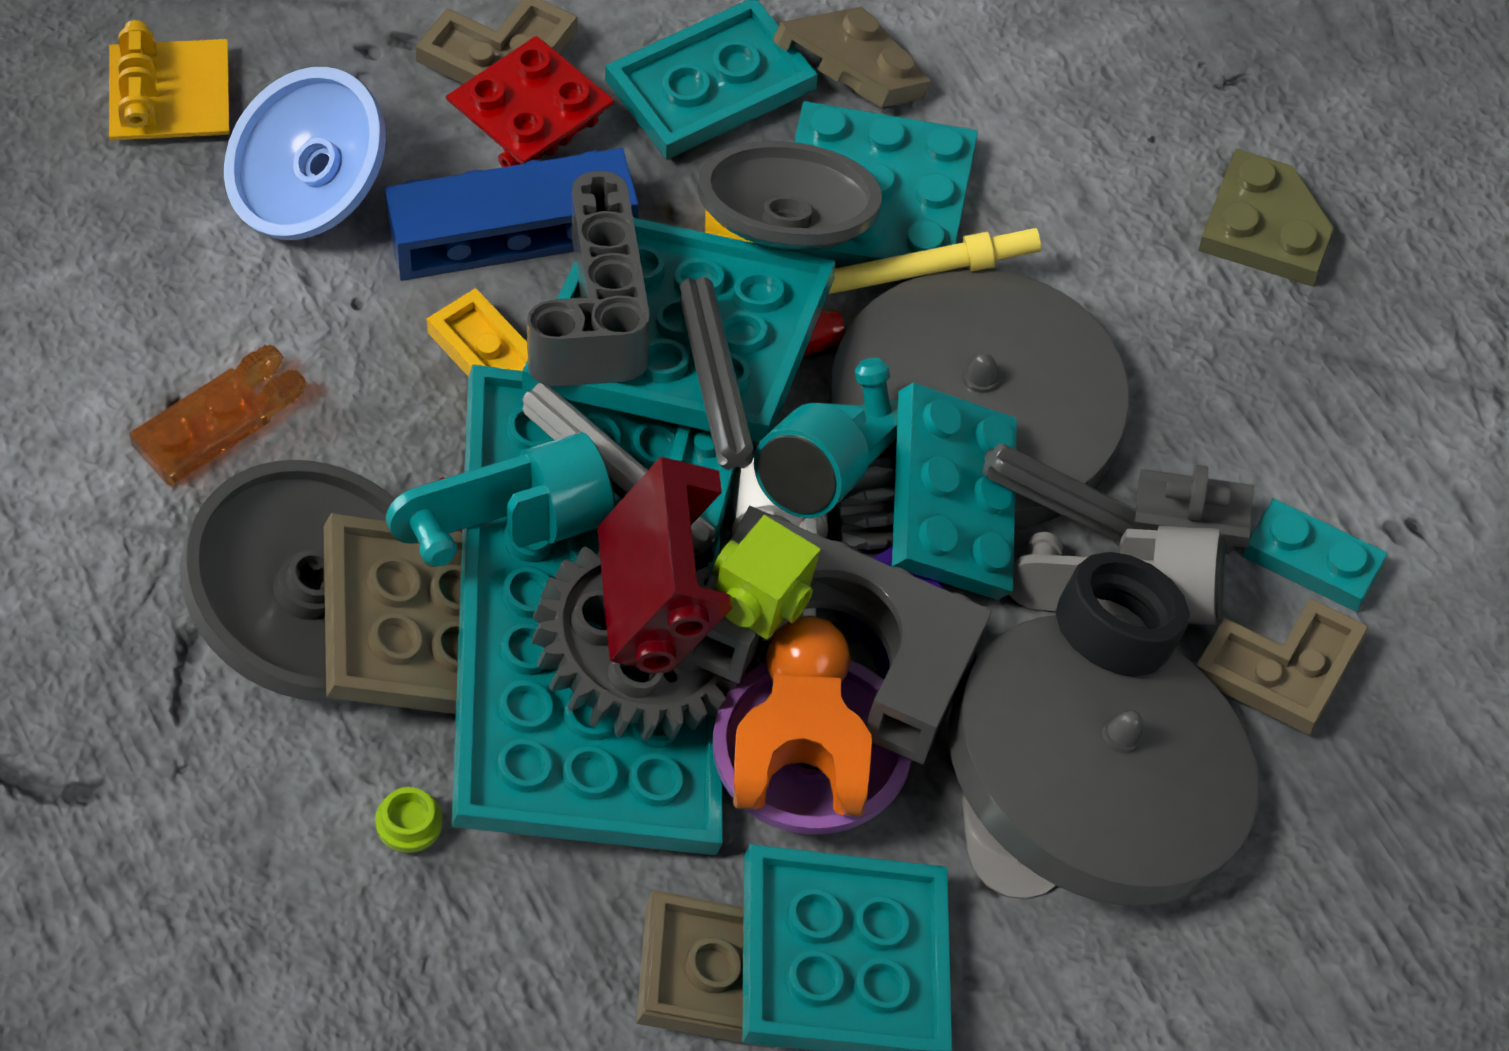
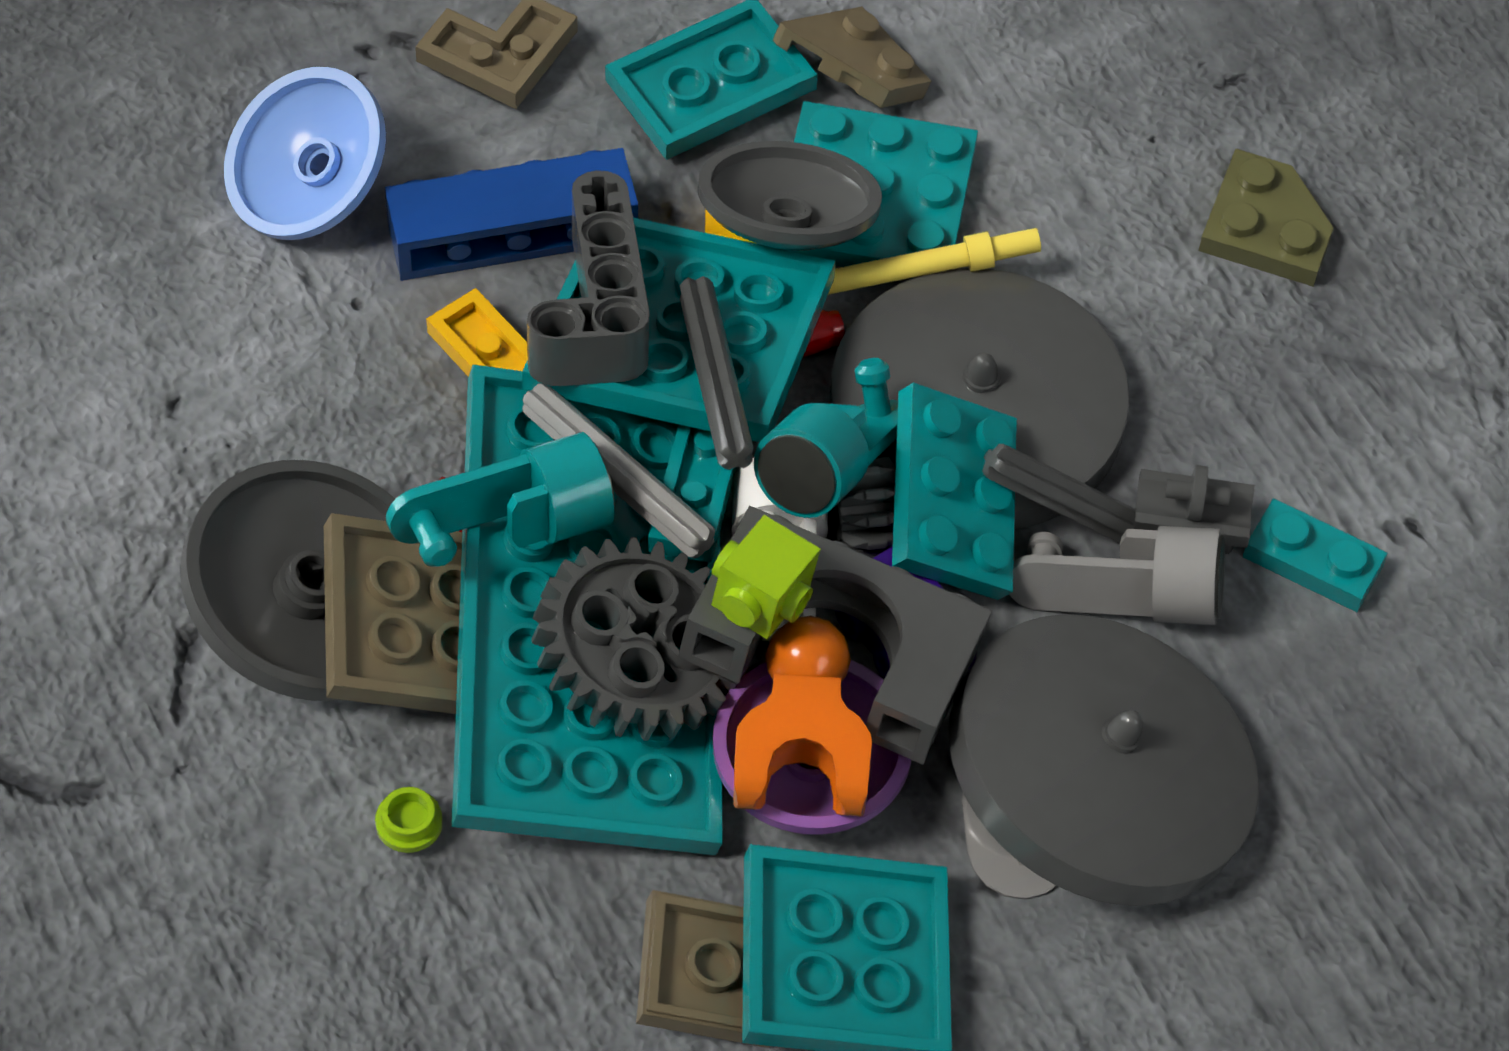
(167, 86): yellow hinge -> none
(216, 415): clear orange hinge -> none
(530, 102): red hinge -> none
(650, 571): dark red panel -> none
(1109, 640): black tyre -> none
(1288, 679): dark tan plate -> none

